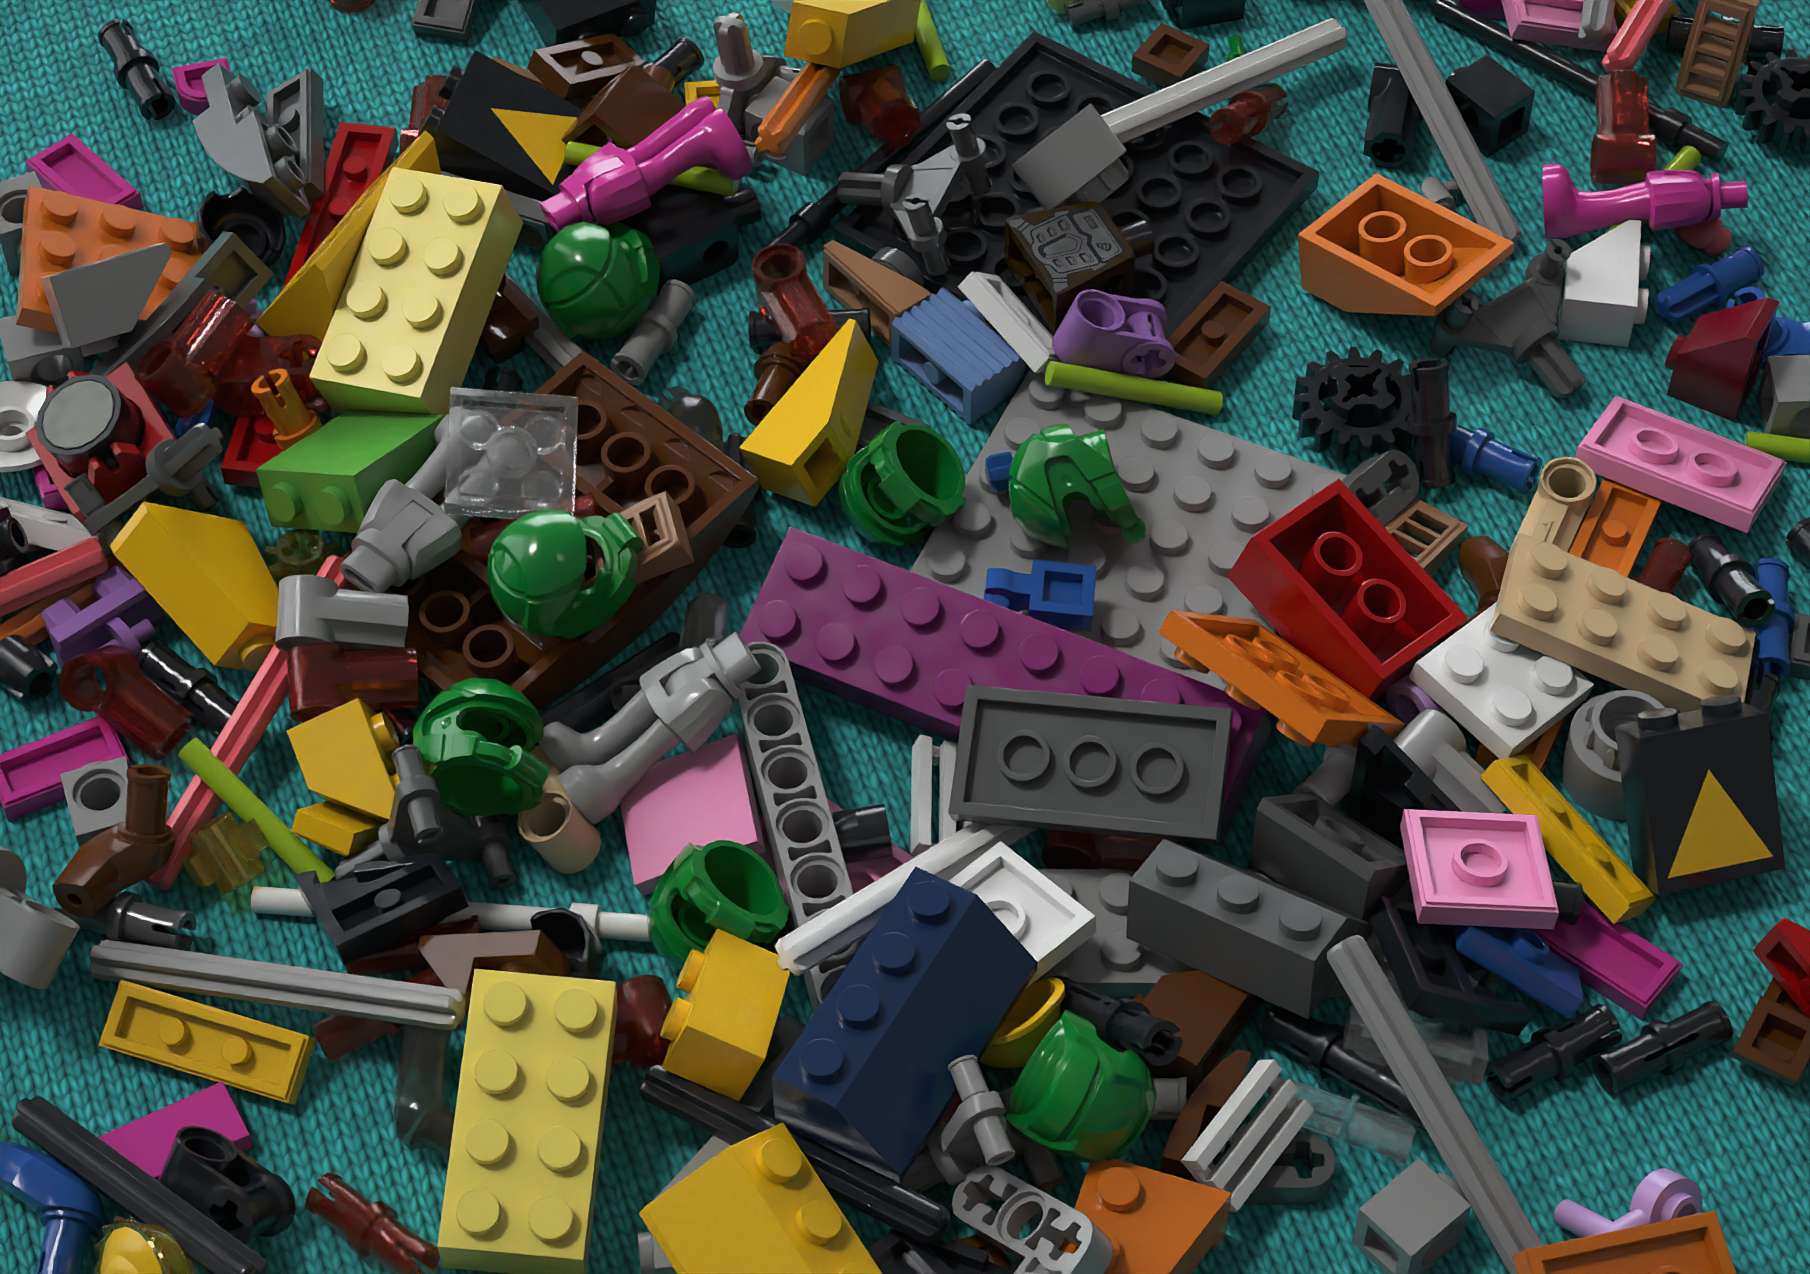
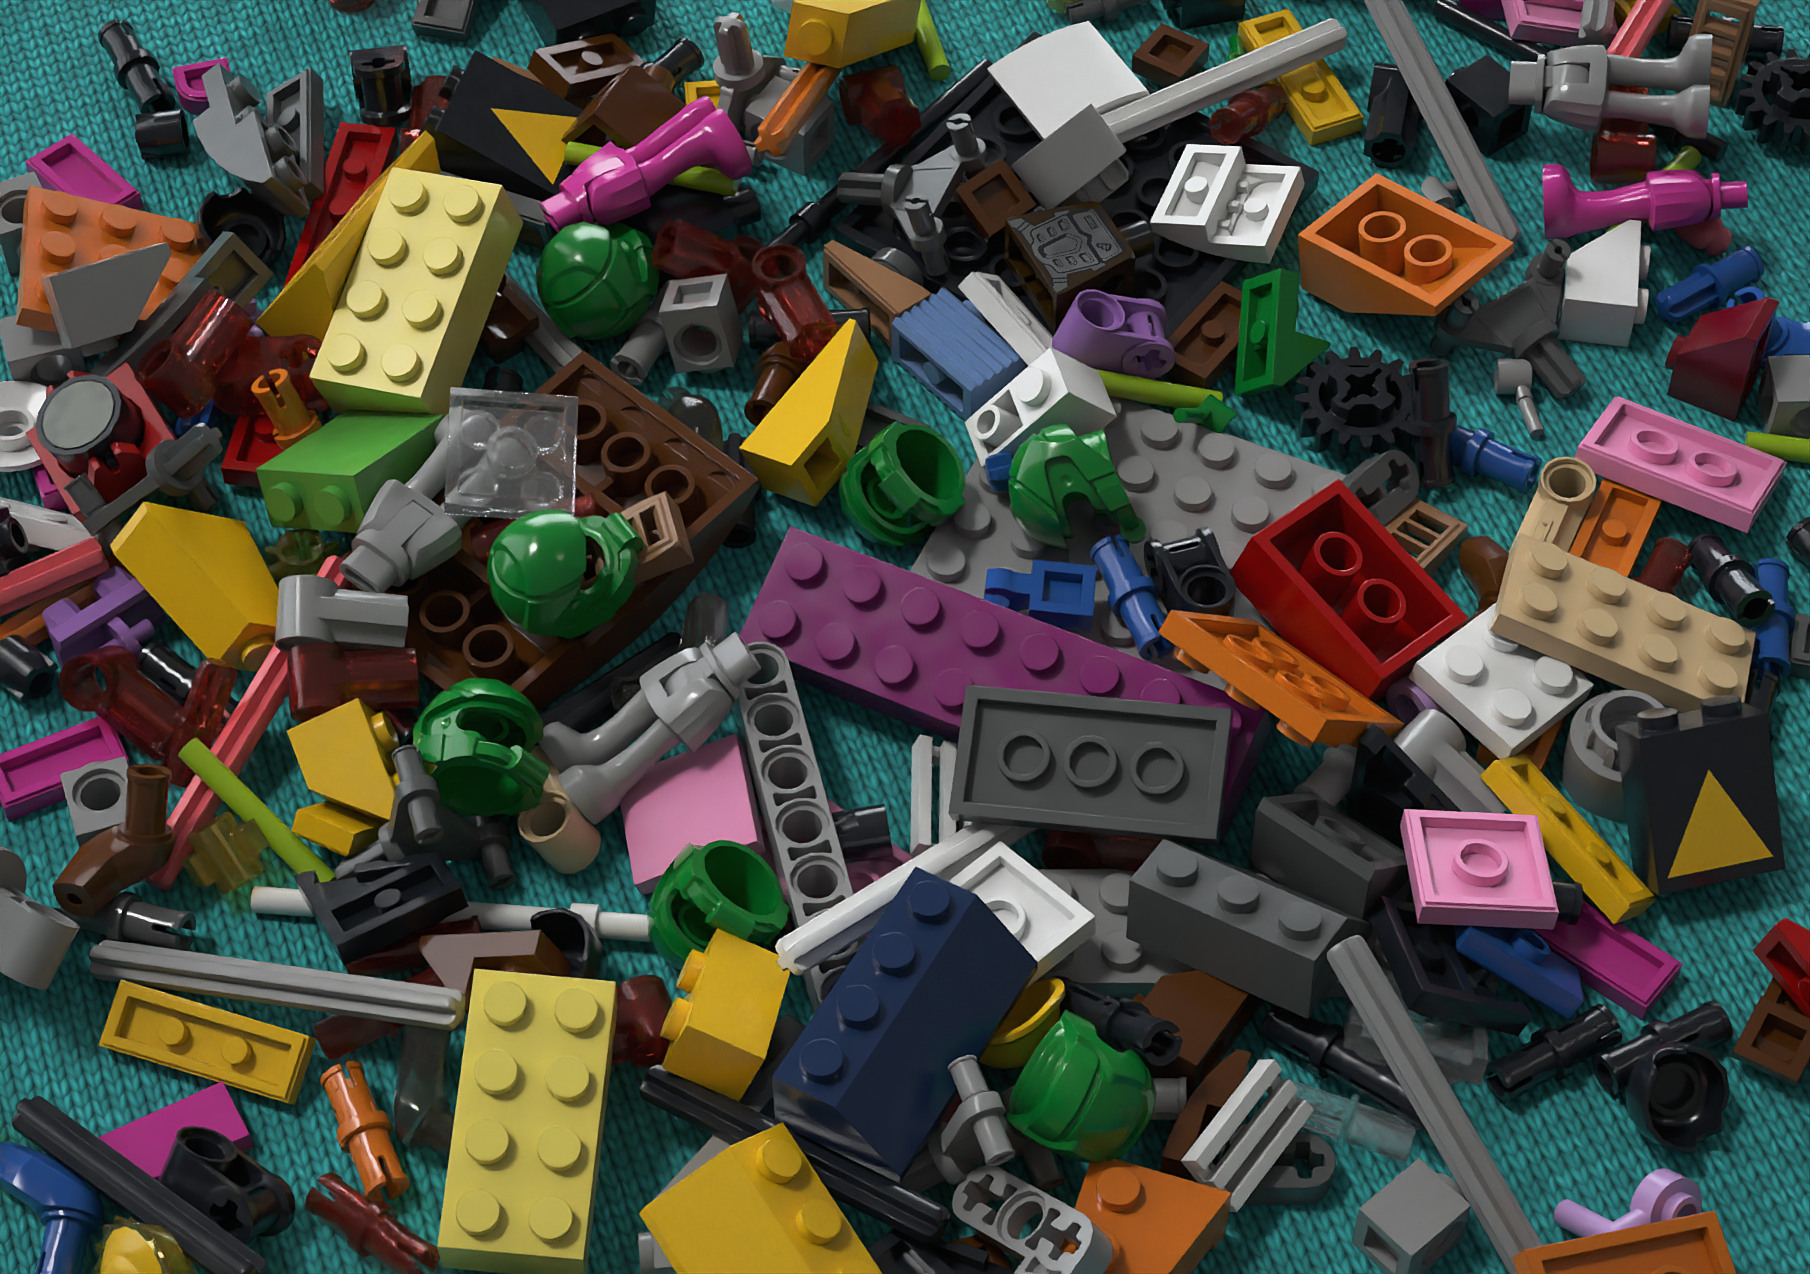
(162, 134): none -> black hose
(200, 715): none -> clear red axle
(364, 1131): none -> orange pin
(382, 84): none -> black piece
(694, 253): none -> clear red piece
(703, 303): none -> light grey brick
(992, 198): none -> reddish brown plate
(1044, 394): none -> white slope
(1063, 75): none -> white slope
(1131, 595): none -> blue pin
(1191, 574): none -> black piece
(1210, 414): none -> green hand
(1227, 205): none -> white slope
(1267, 342): none -> green slope
(1313, 91): none -> yellow tile
(1515, 378): none -> light grey hand
(1578, 80): none -> light grey piece
(1678, 1095): none -> black hair

